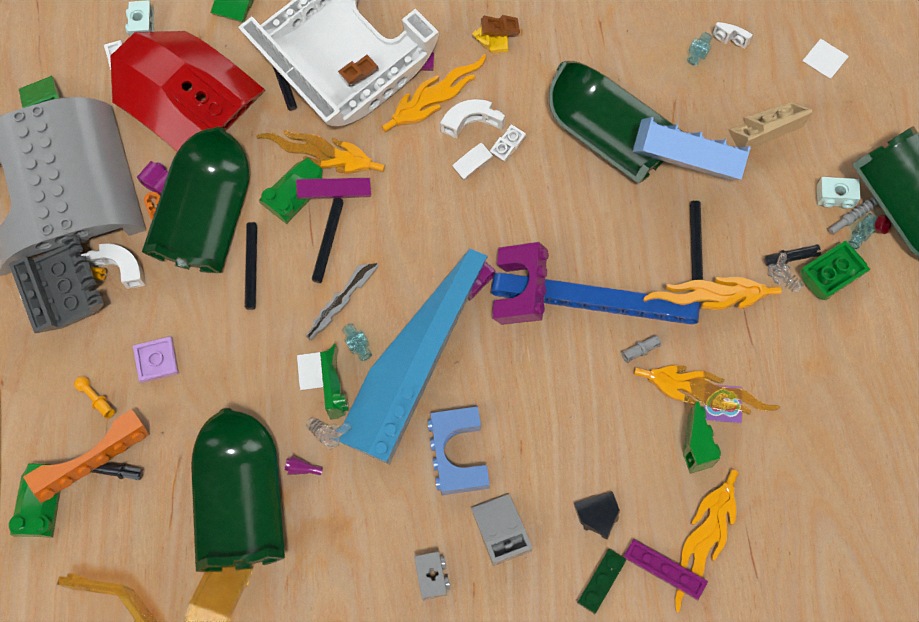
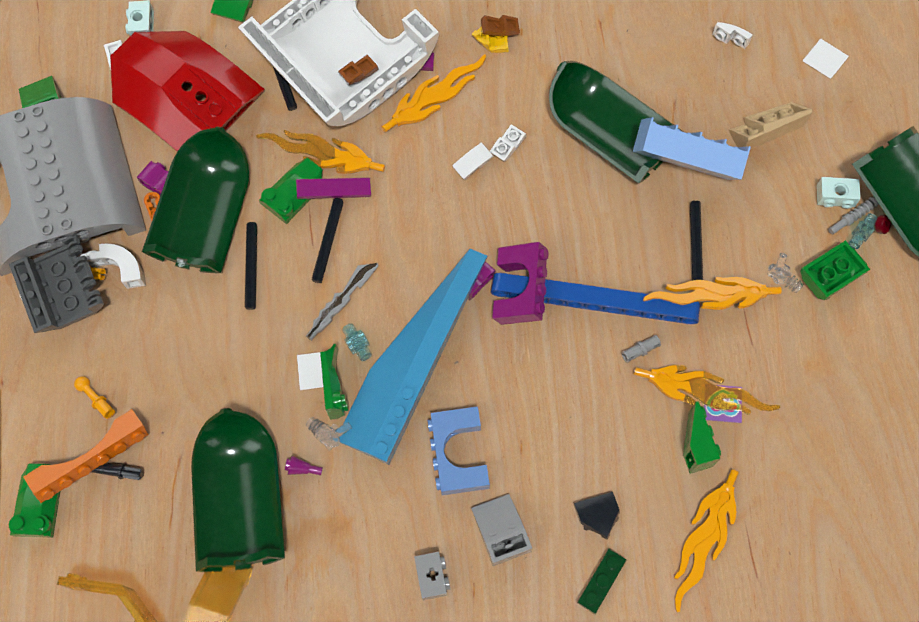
(155, 359): lavender tile -> none
(469, 112): white arch -> none
(665, 569): magenta tile -> none
(699, 48): clear light blue axle -> none
(793, 255): black axle -> none

